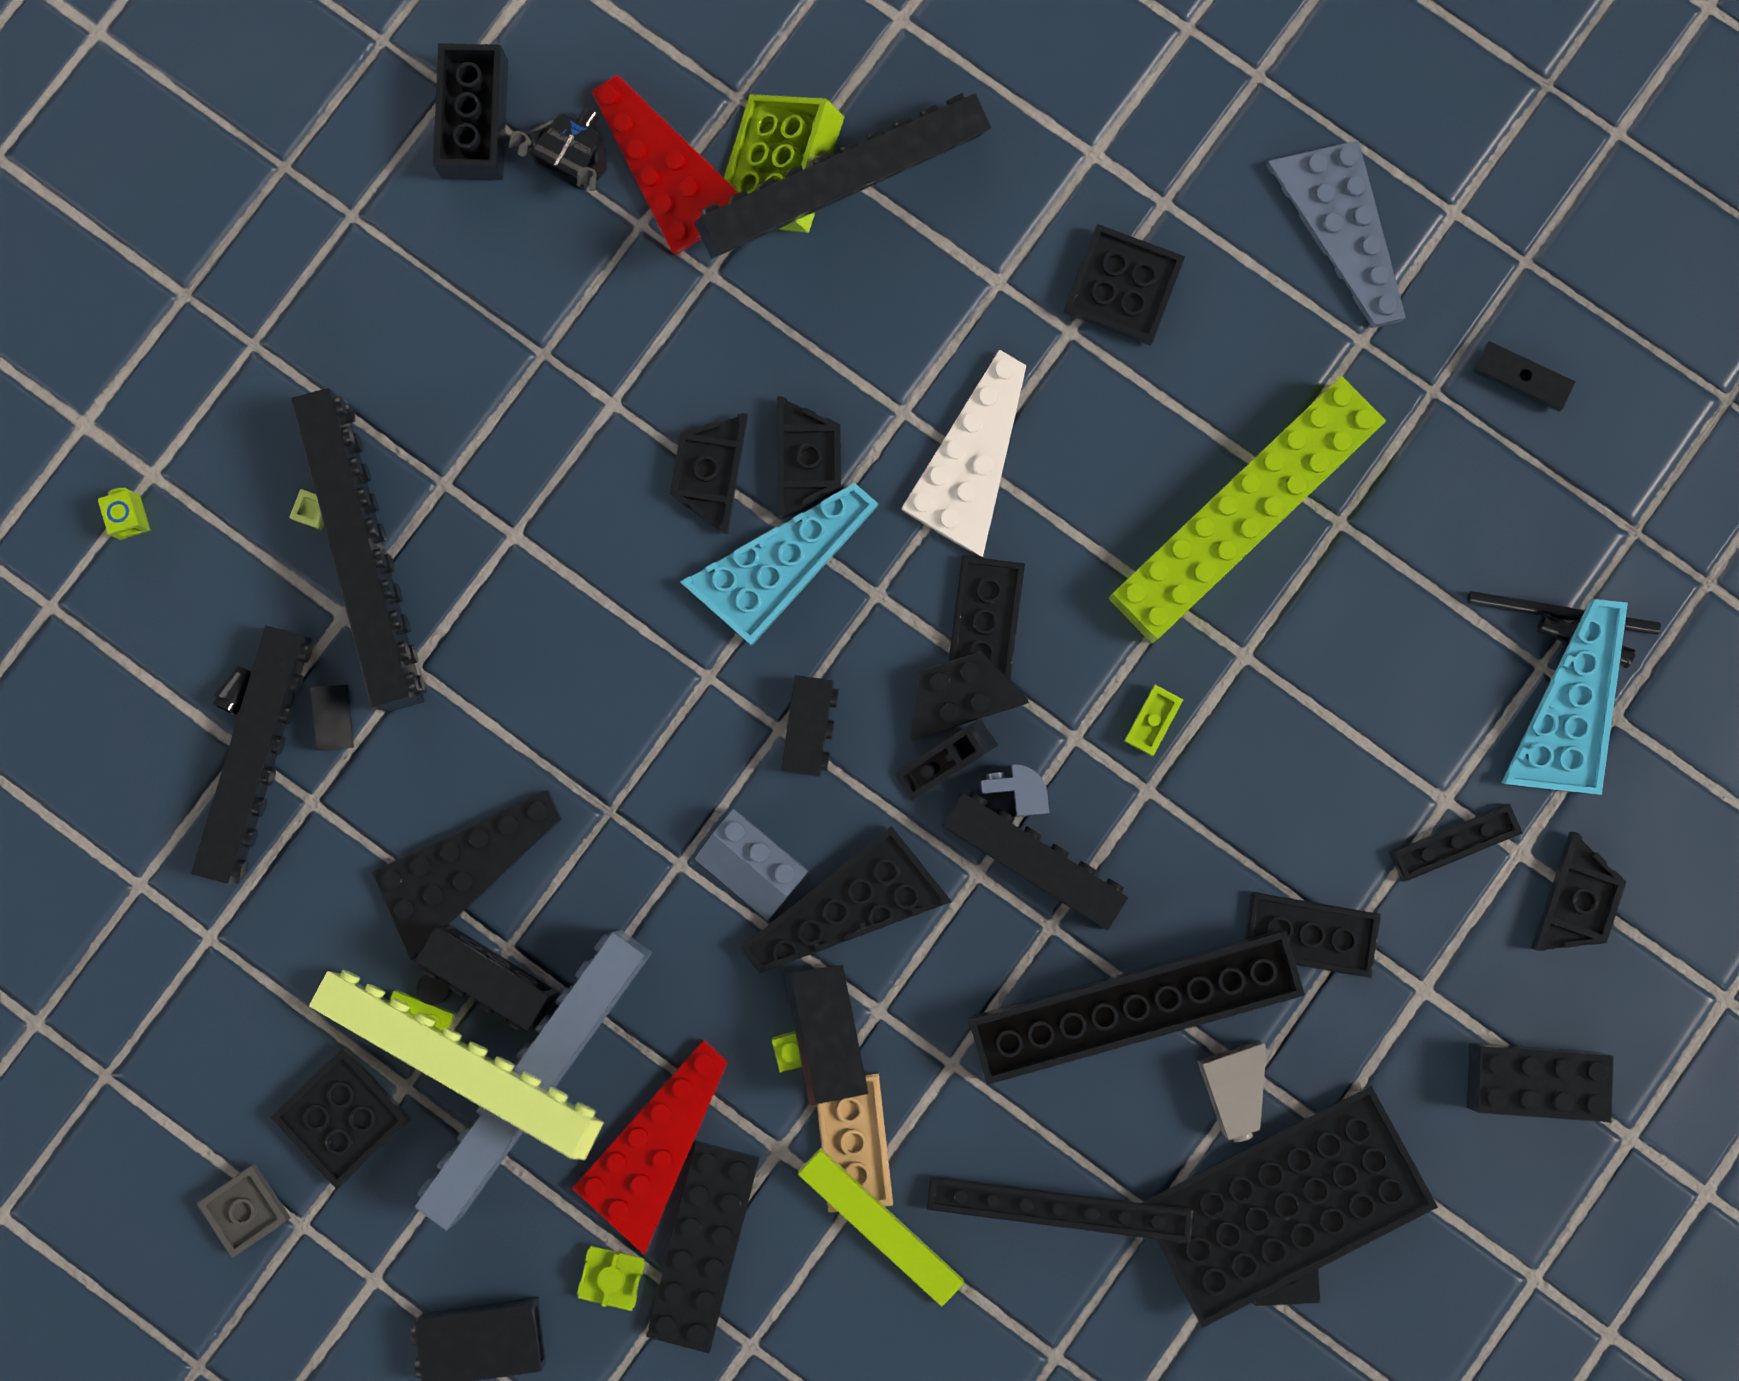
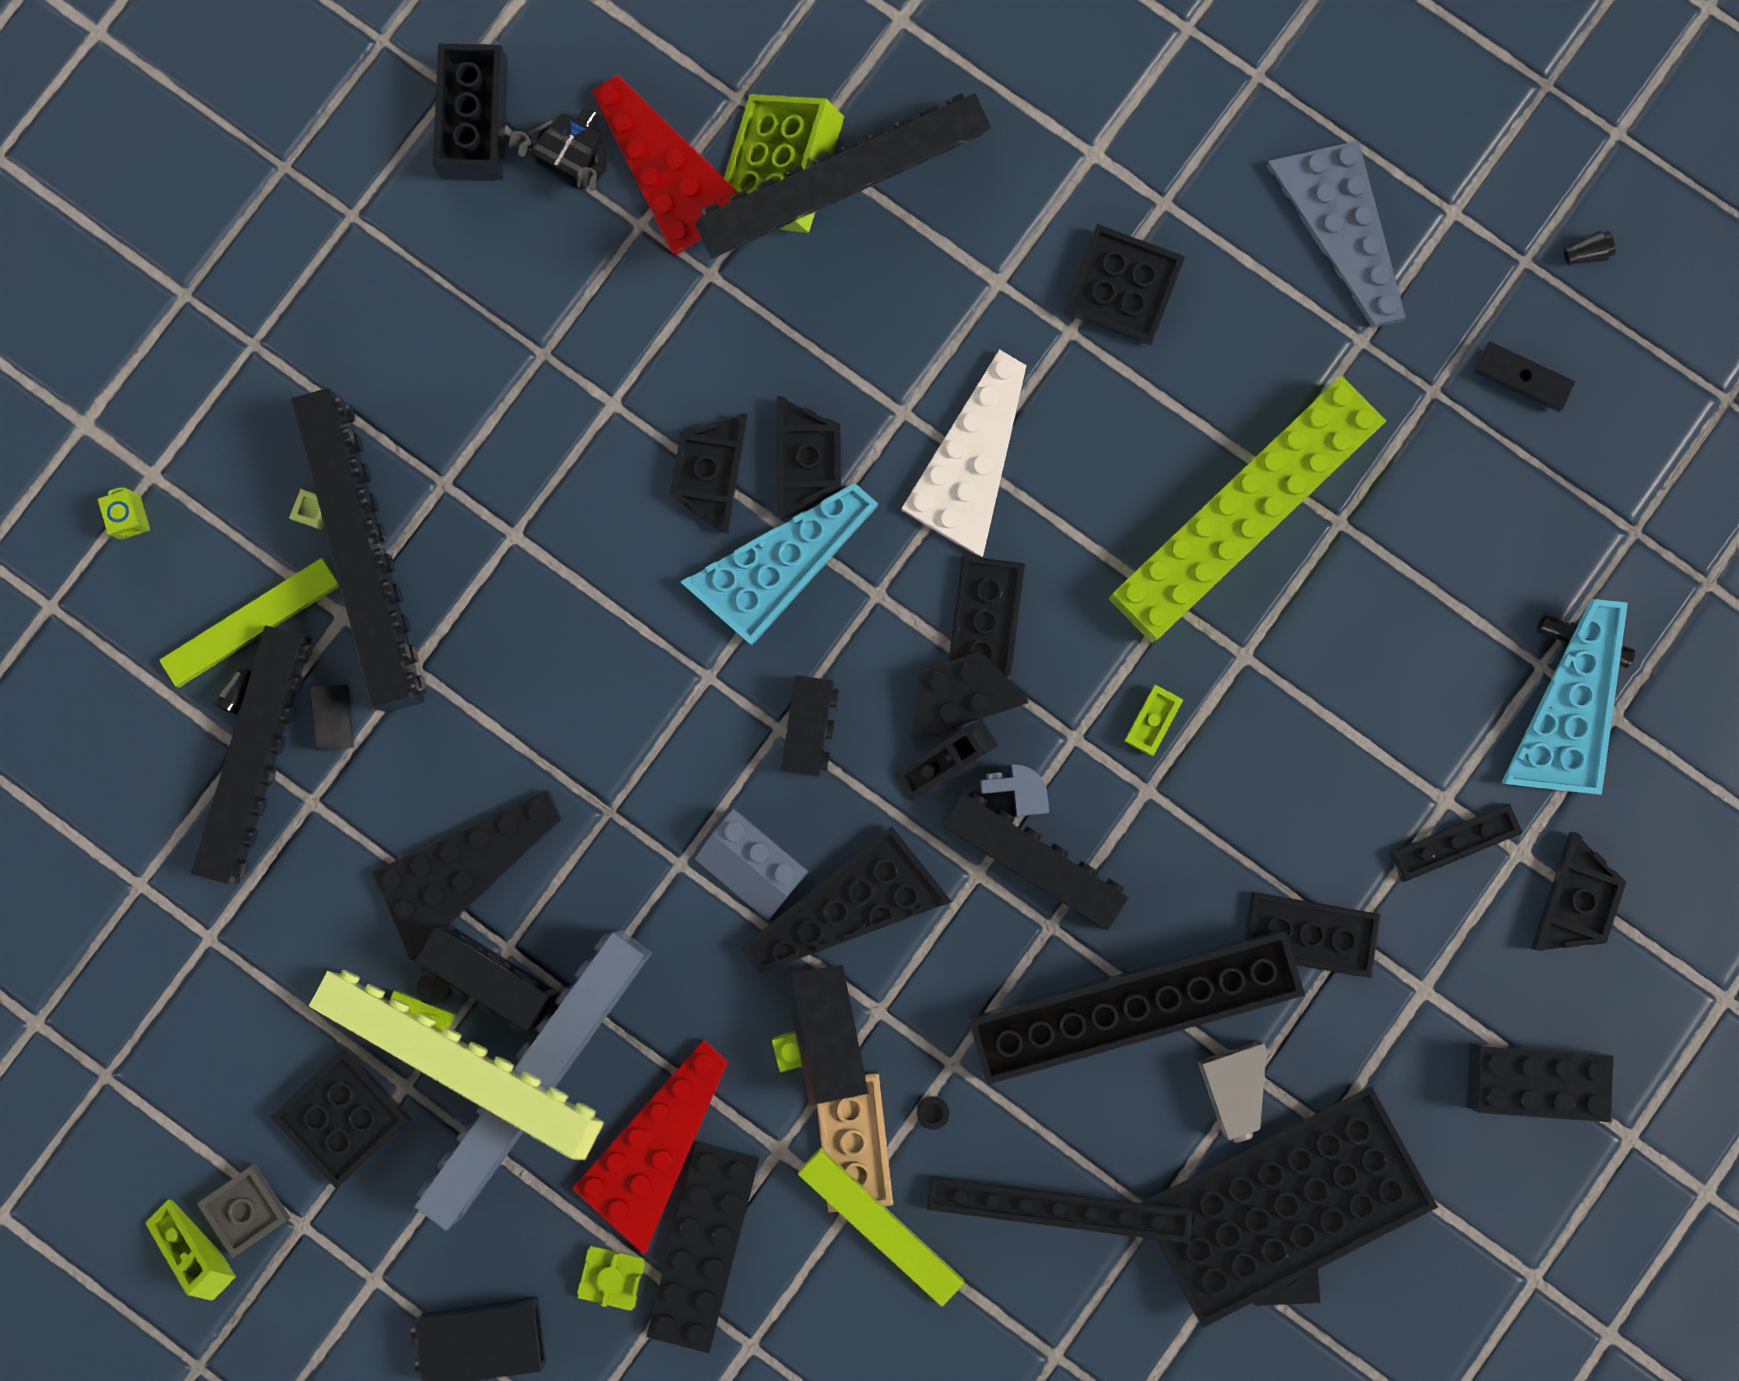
(189, 1252): none -> lime slope
(249, 622): none -> lime tile
(932, 1112): none -> black tile
(1554, 610): black piece -> none
(1593, 248): none -> black cone

